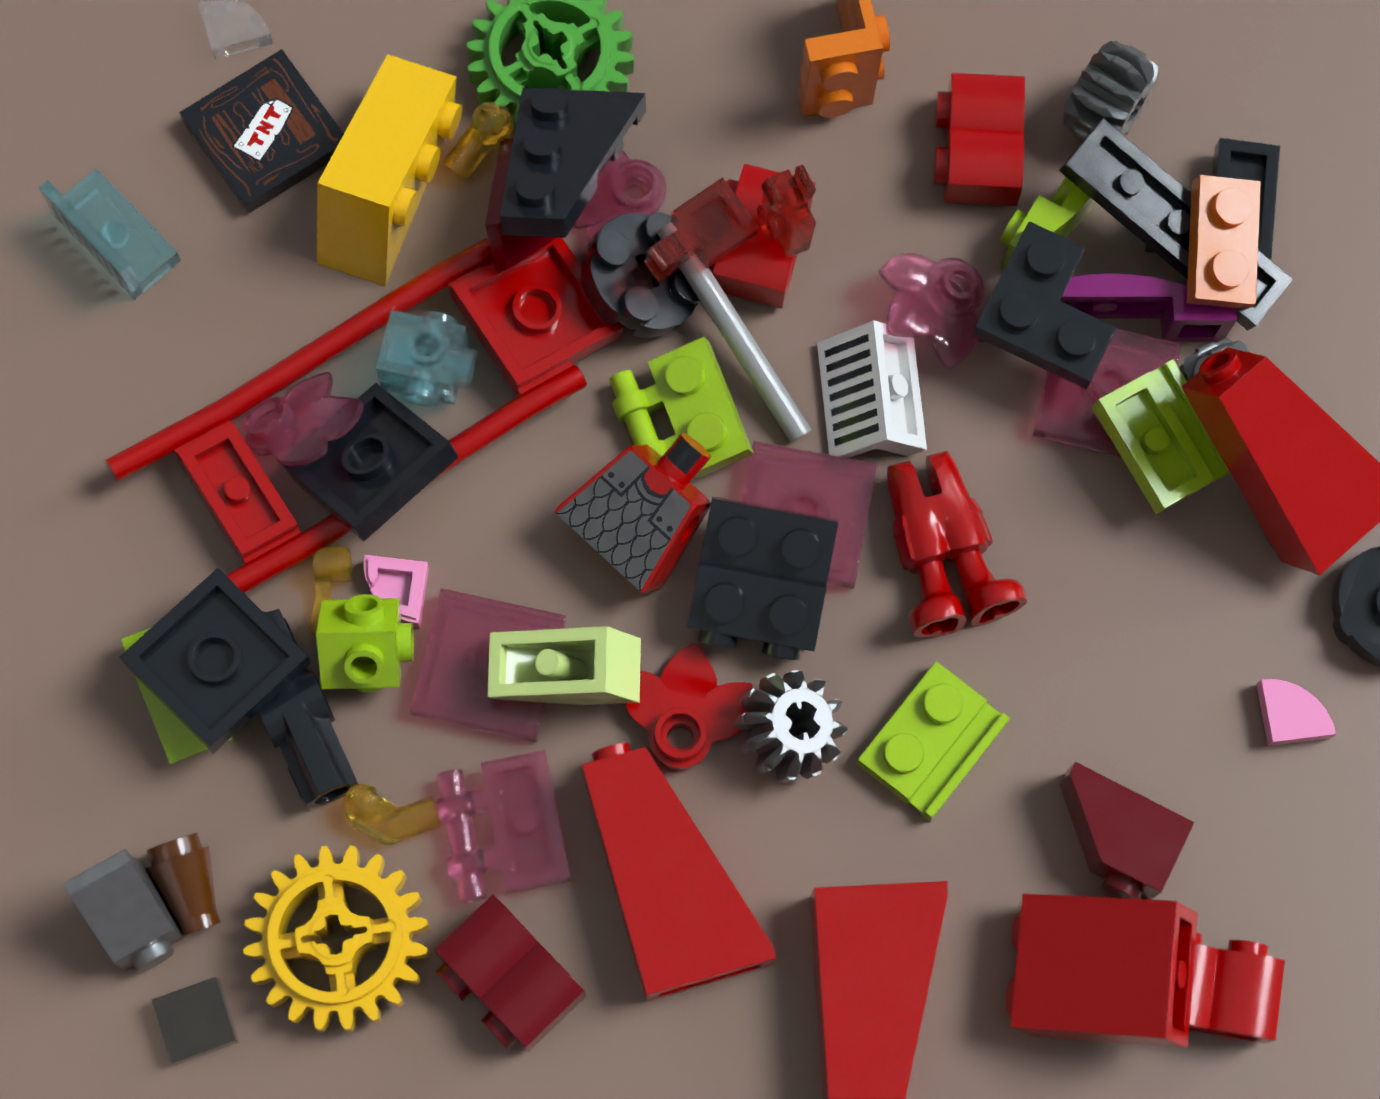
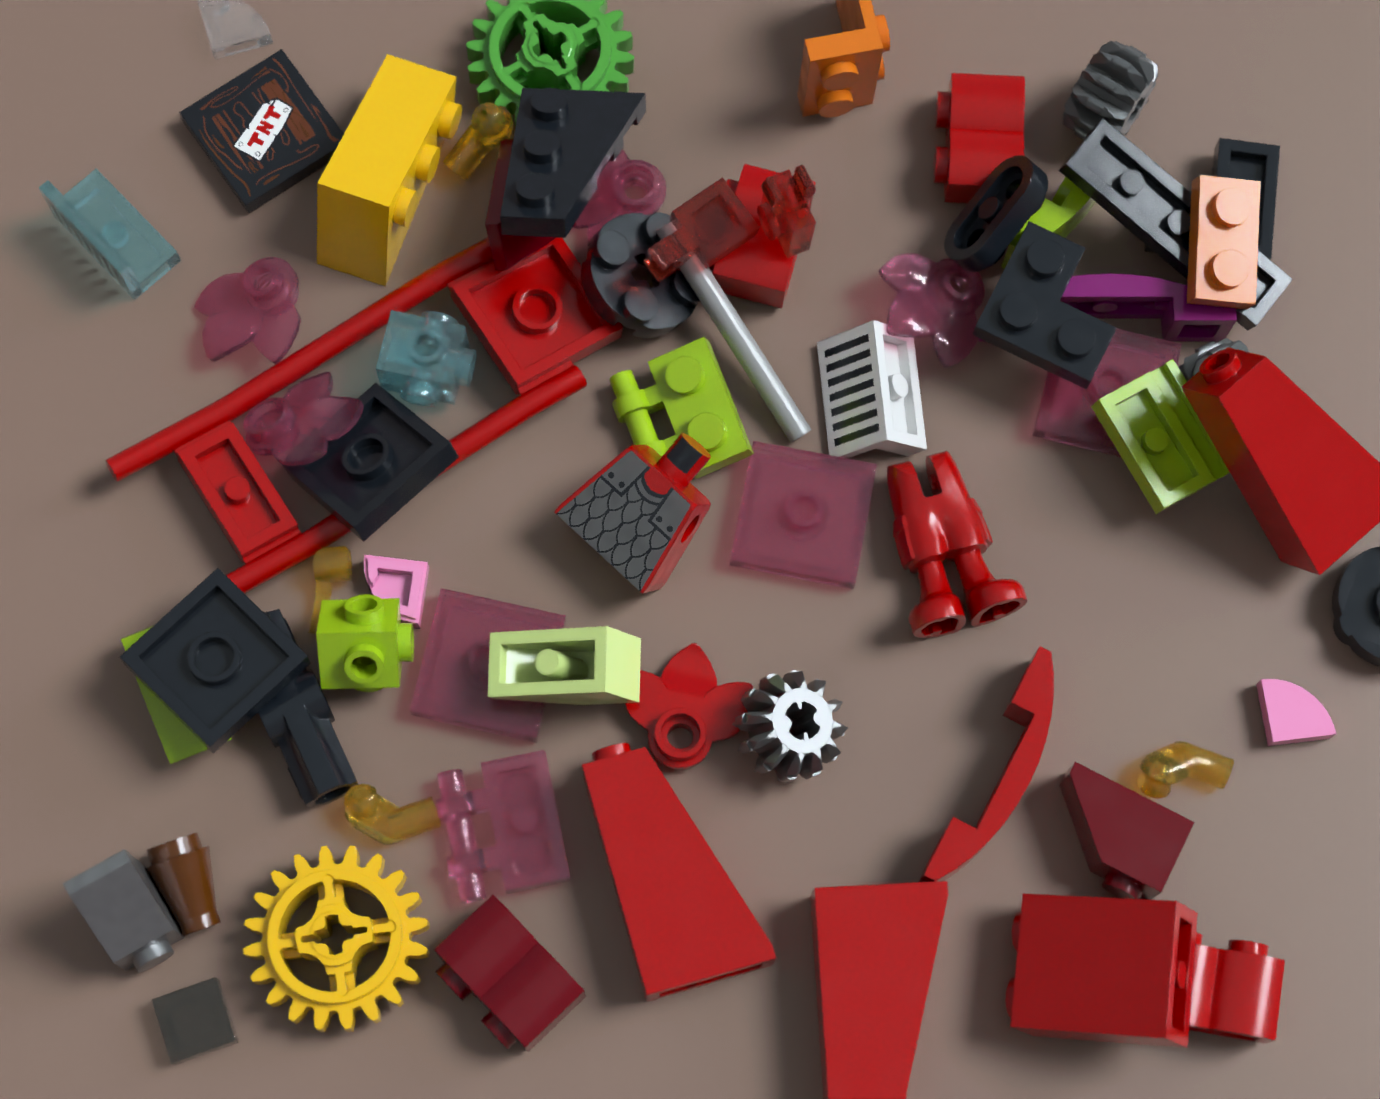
(246, 312): none -> clear pink plate
(762, 577): black plate -> none
(932, 741): lime plate -> none
(996, 214): none -> black plate
(1031, 708): none -> red slope
(1179, 762): none -> clear yellow arm

